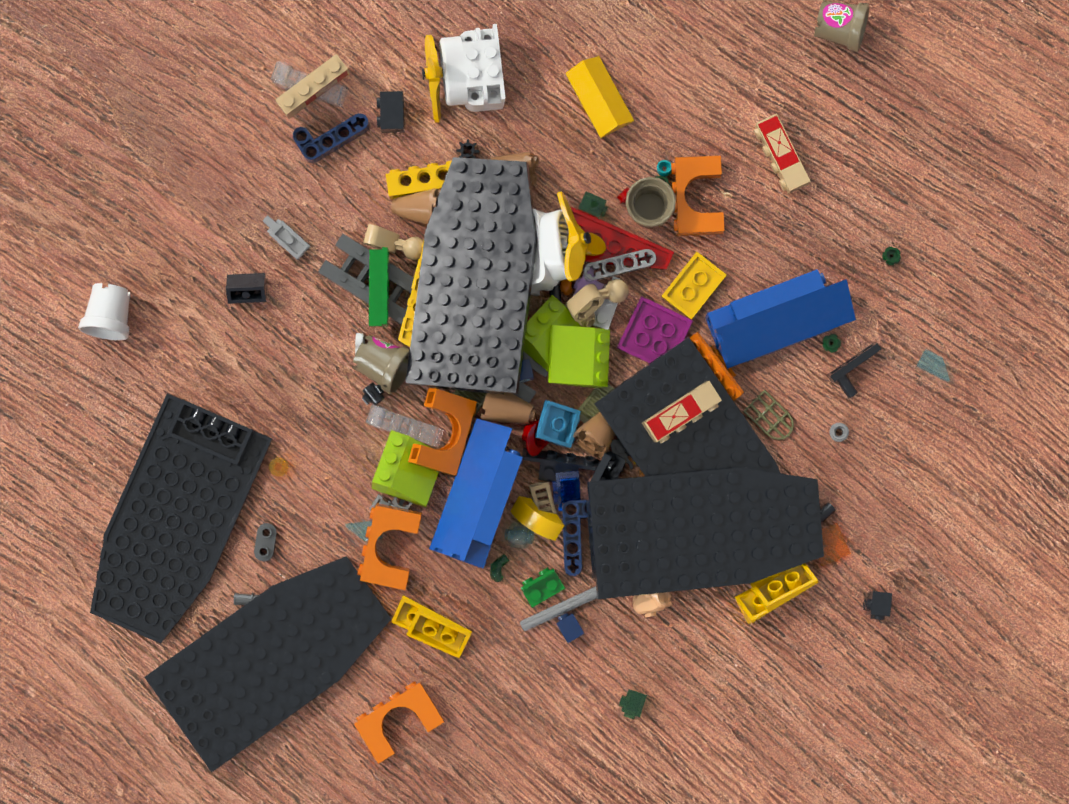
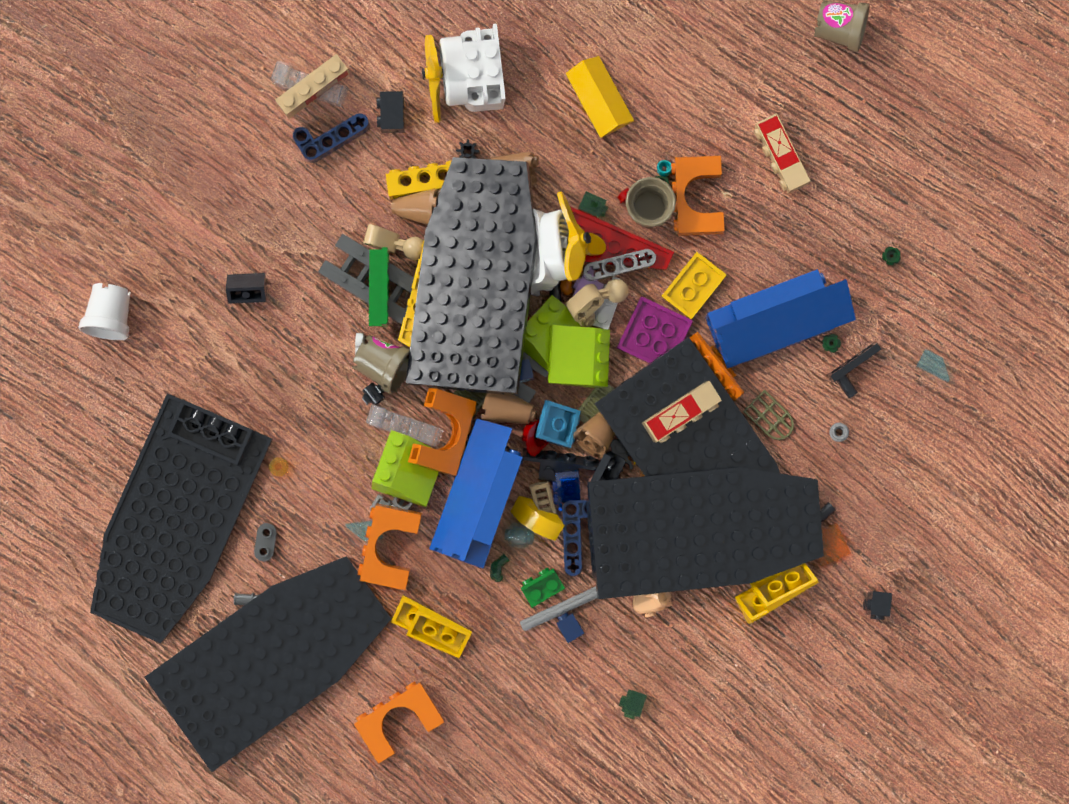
(286, 237): light grey hinge -> none

